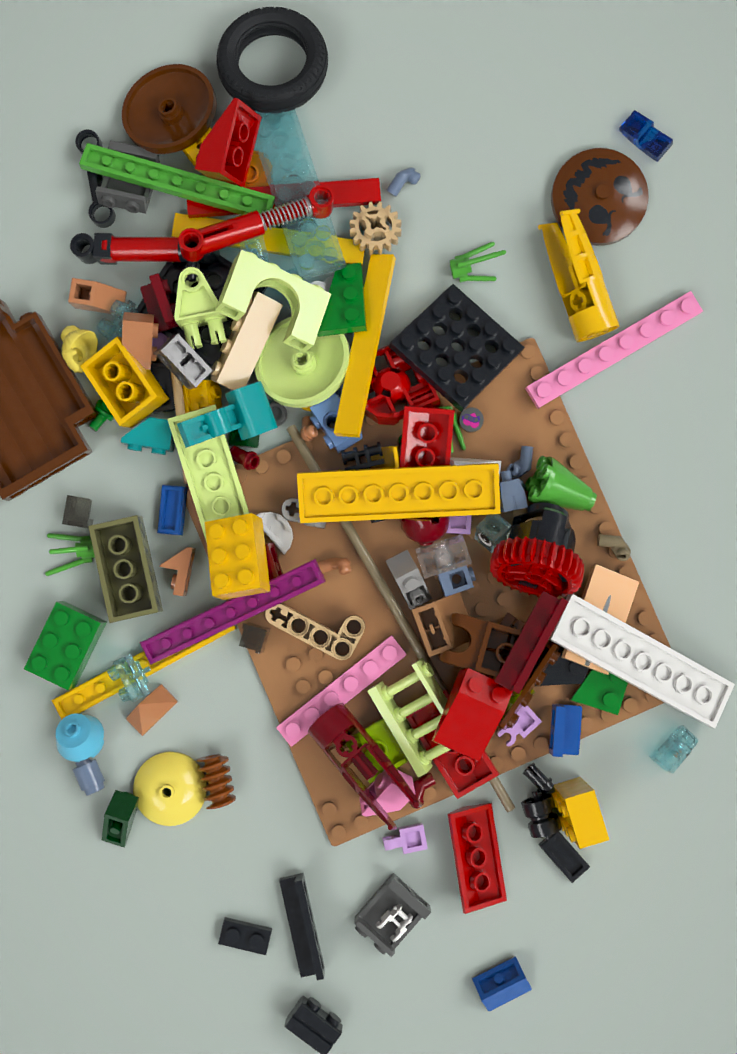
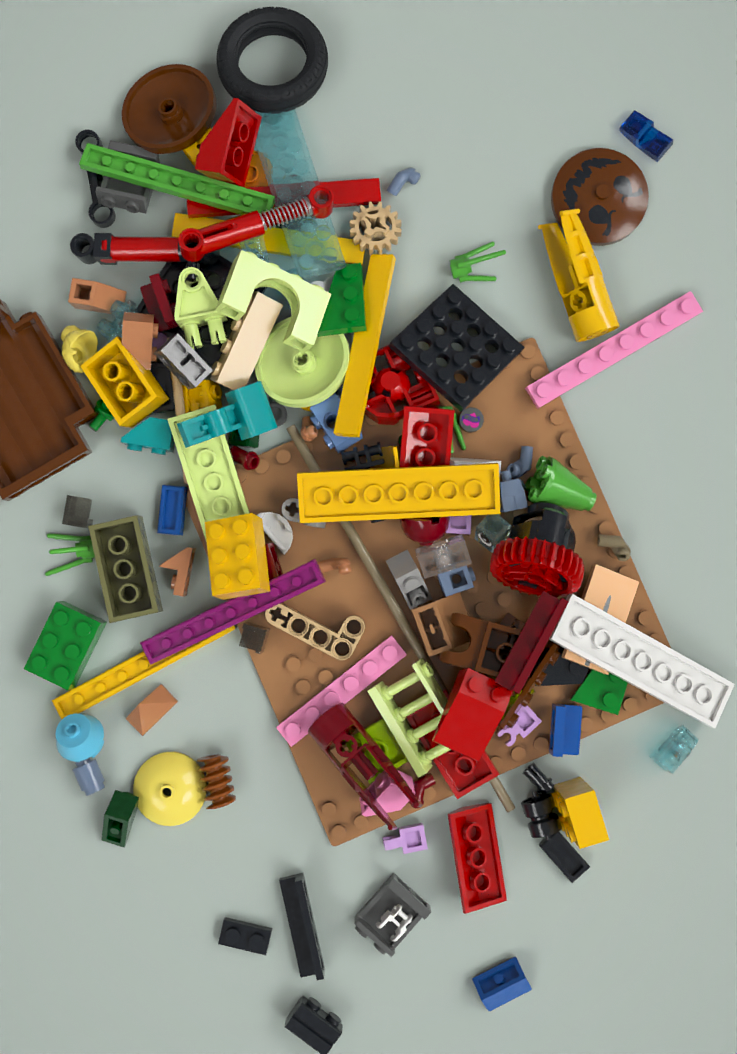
(132, 677): clear light blue hips -> none

